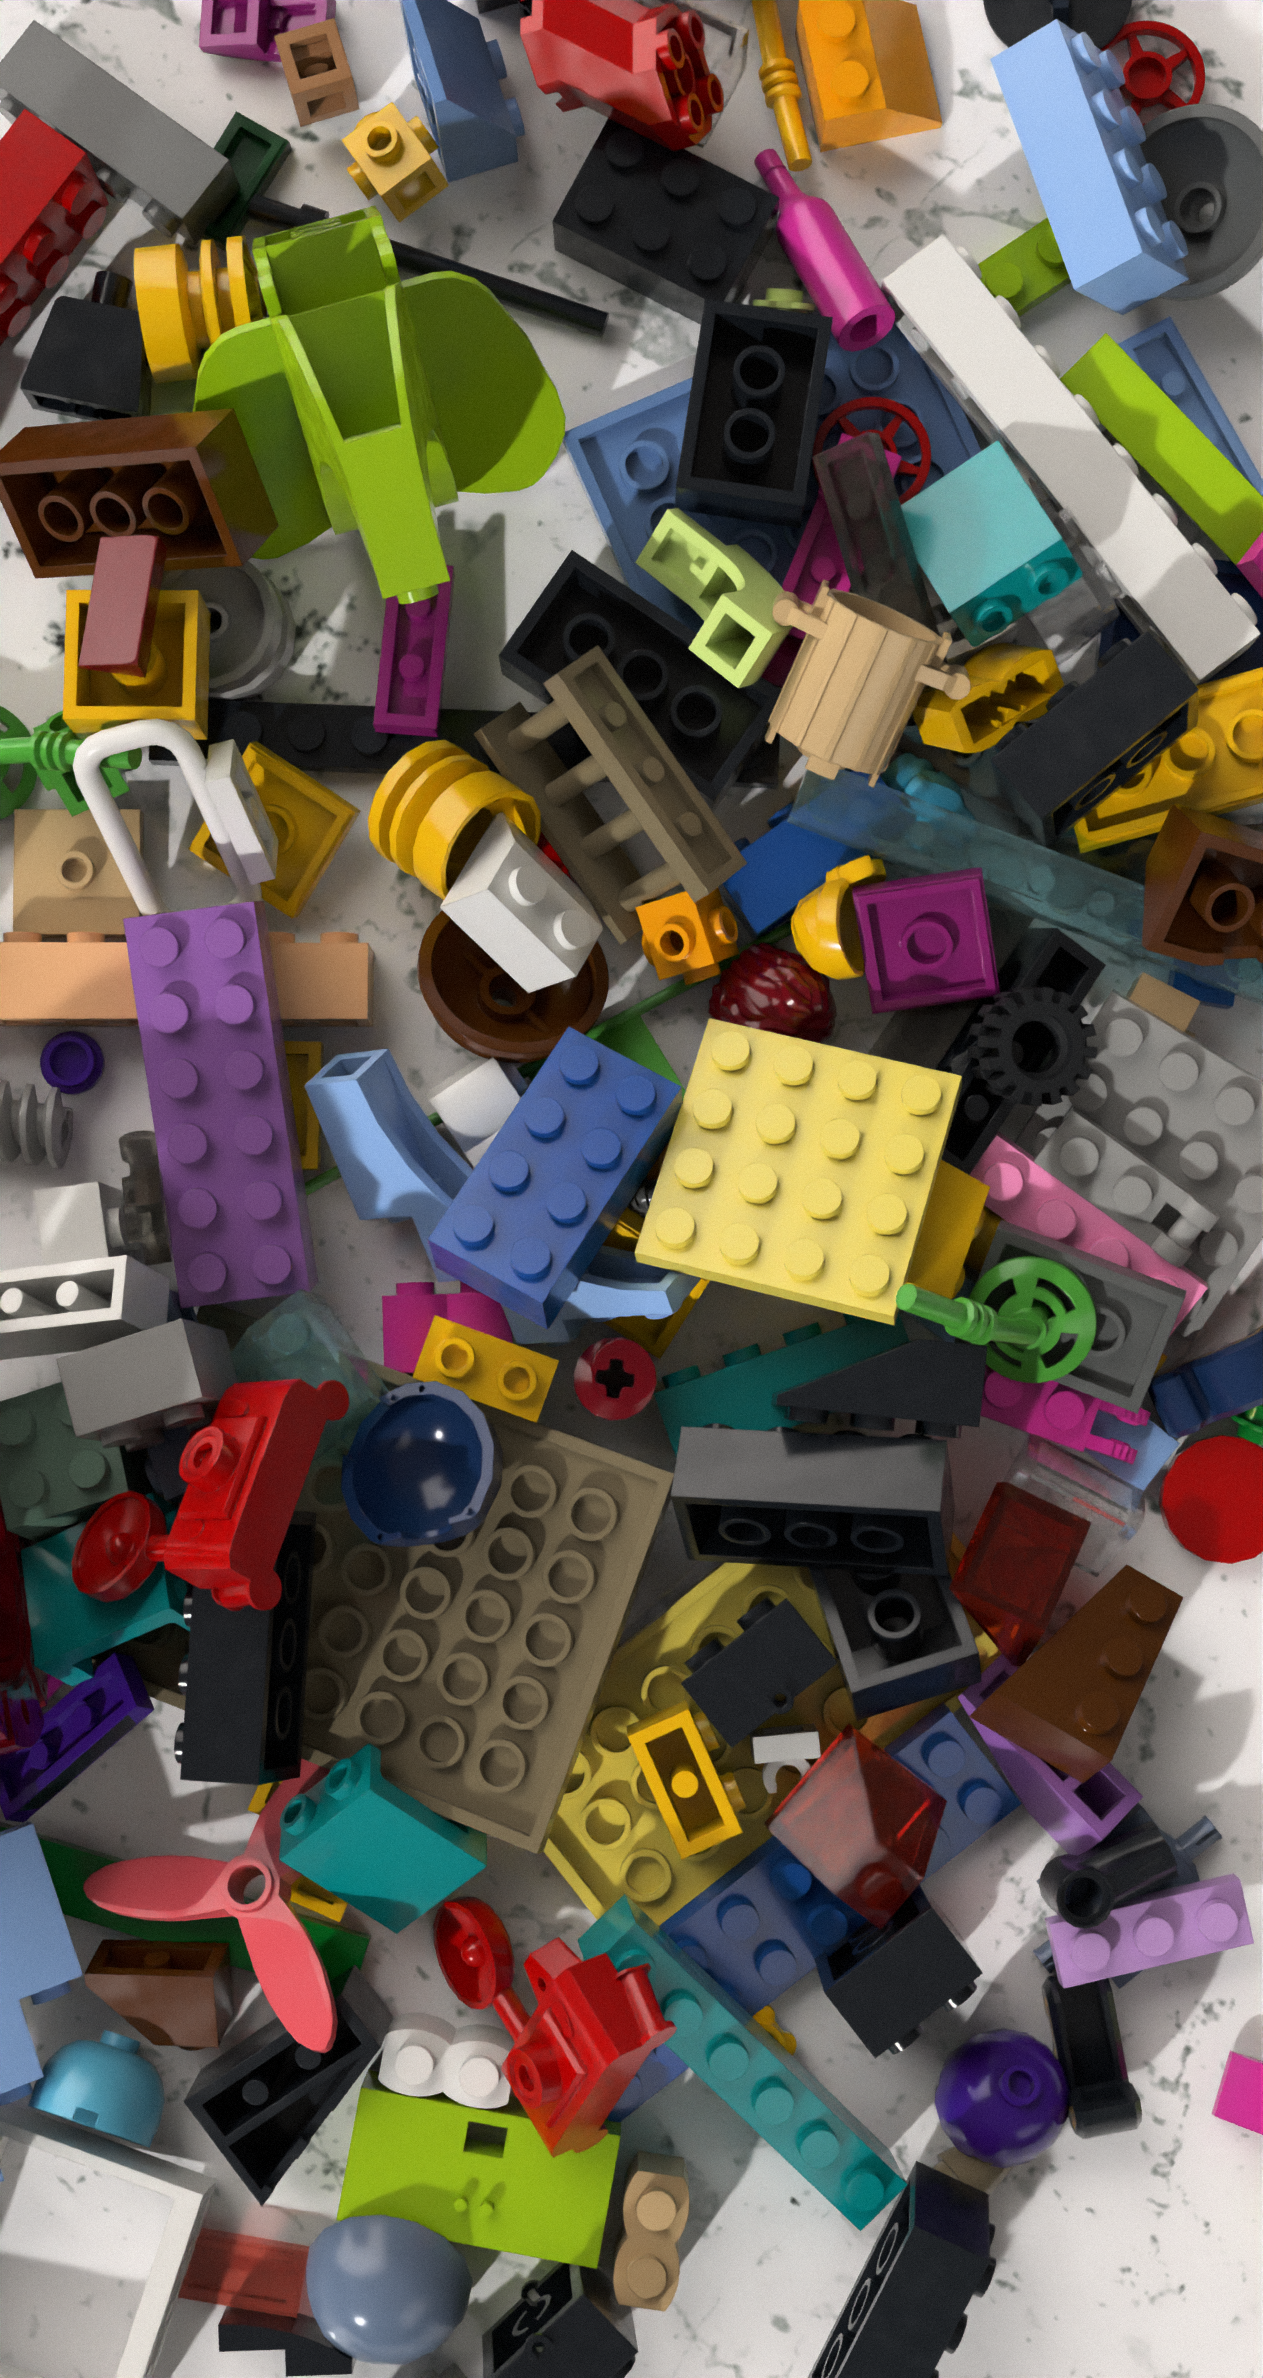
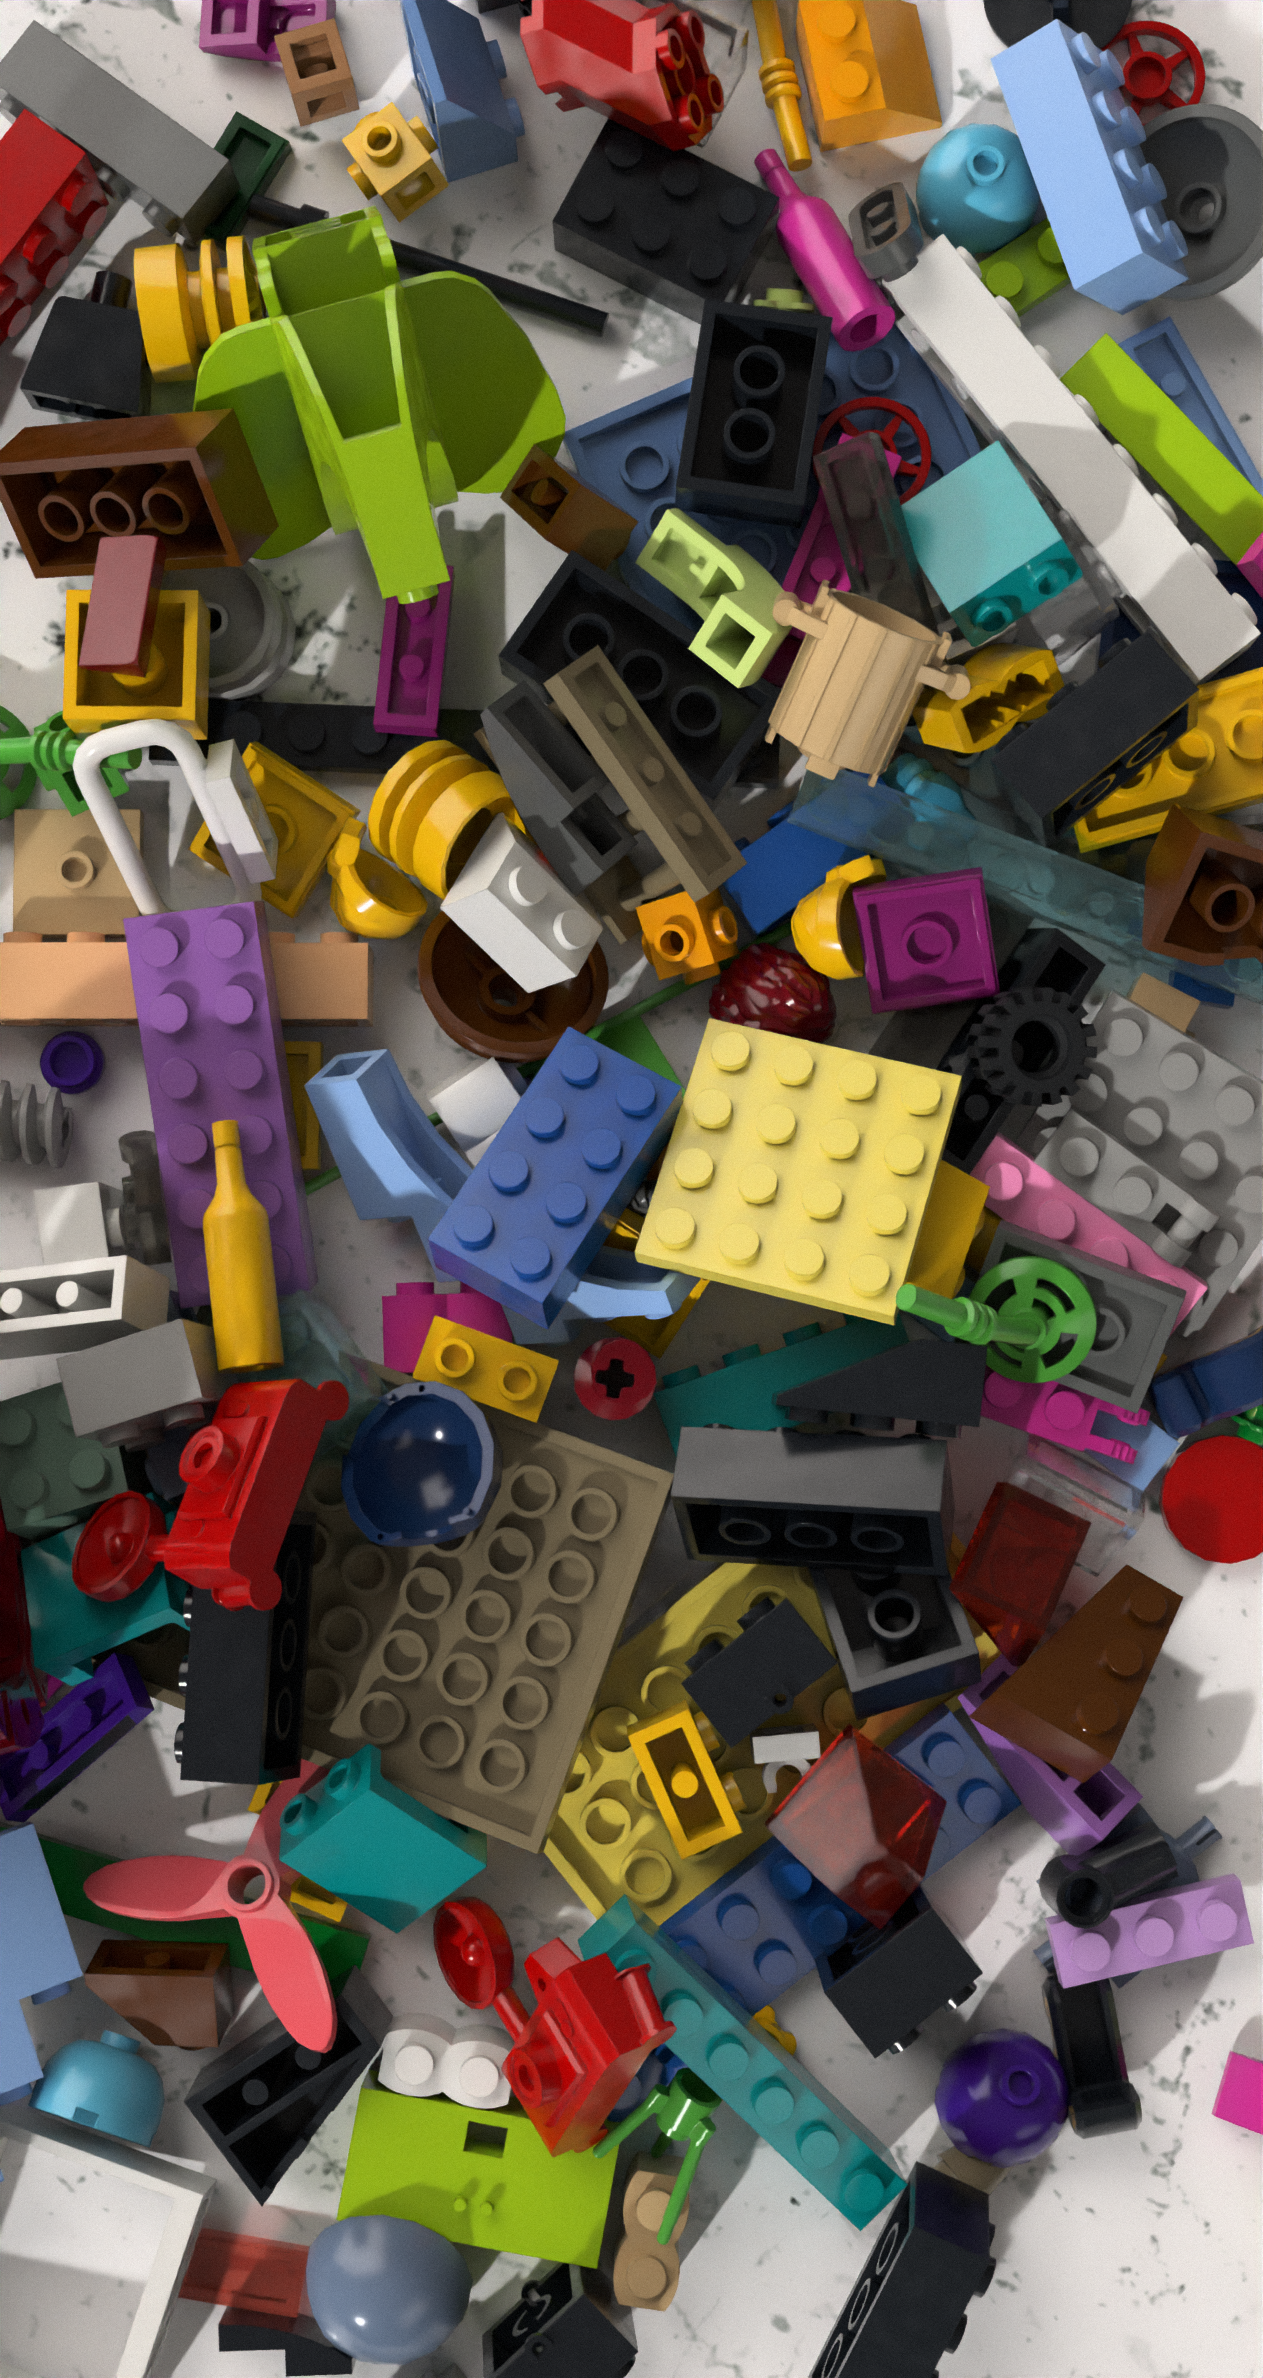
(240, 1266): none -> yellow piece
(368, 891): none -> yellow piece
(555, 788): none -> dark grey slope
(568, 509): none -> reddish brown slope
(682, 2113): none -> bright green plant
(886, 233): none -> dark grey plate
(977, 188): none -> medium azure cylinder

